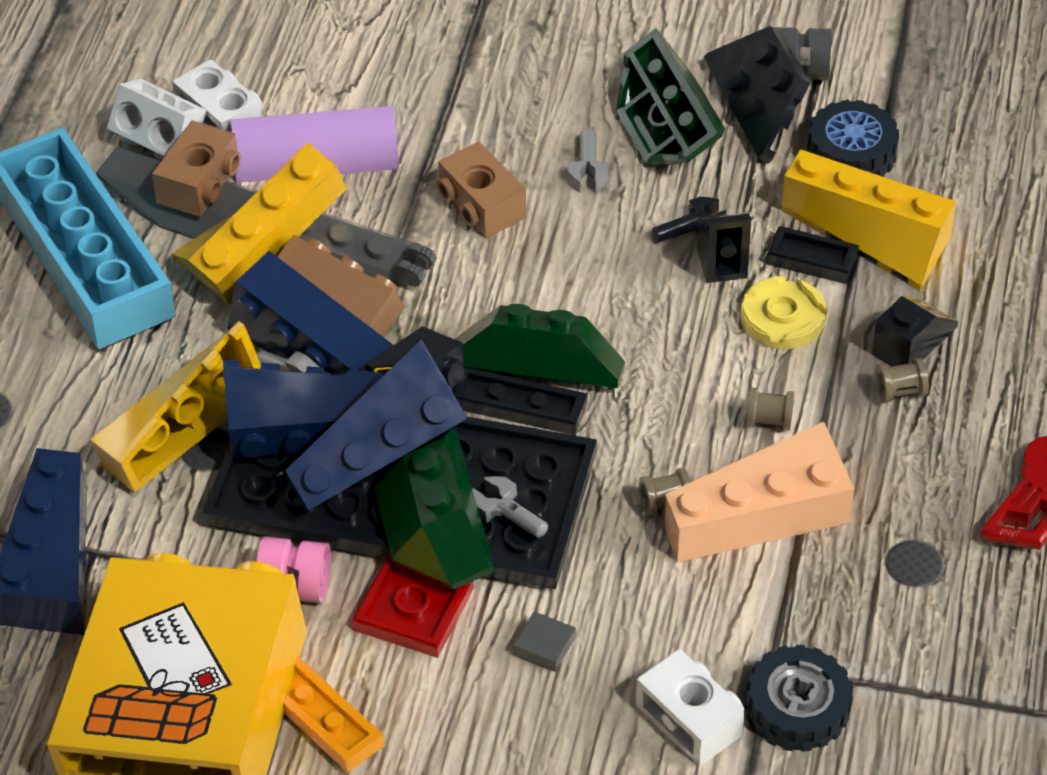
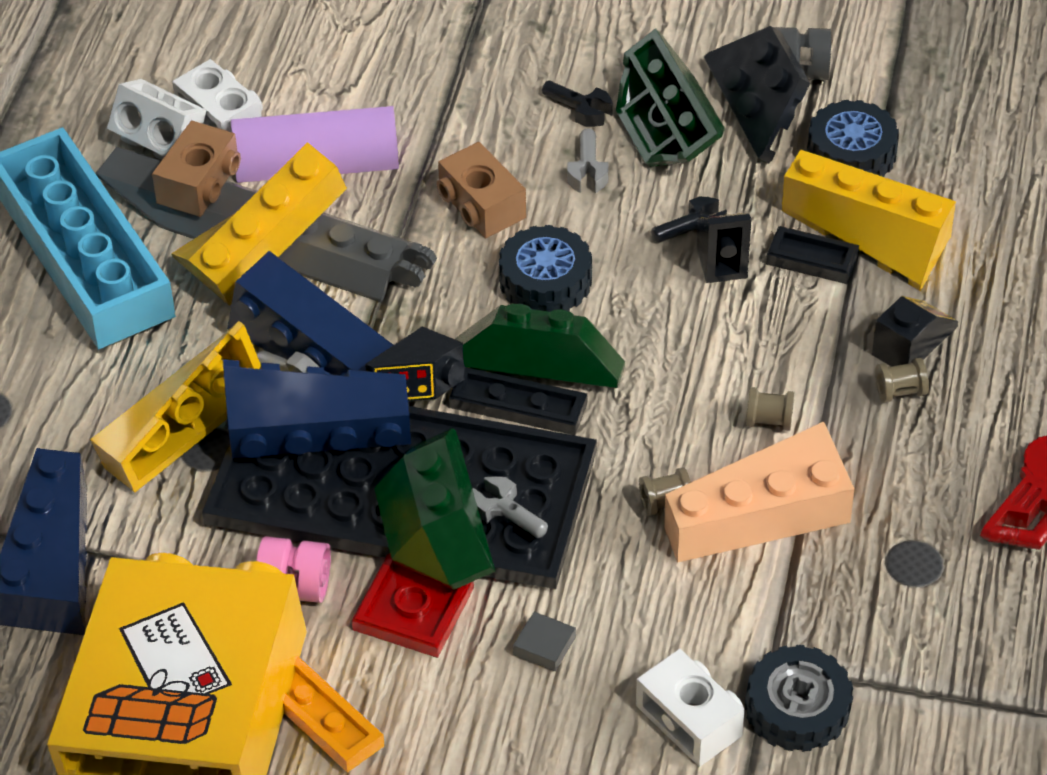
(344, 281): medium nougat brick -> none
(386, 423): dark blue wedge -> none
(545, 268): none -> black wheel
(586, 106): none -> black bar
(783, 312): light yellow tile -> none

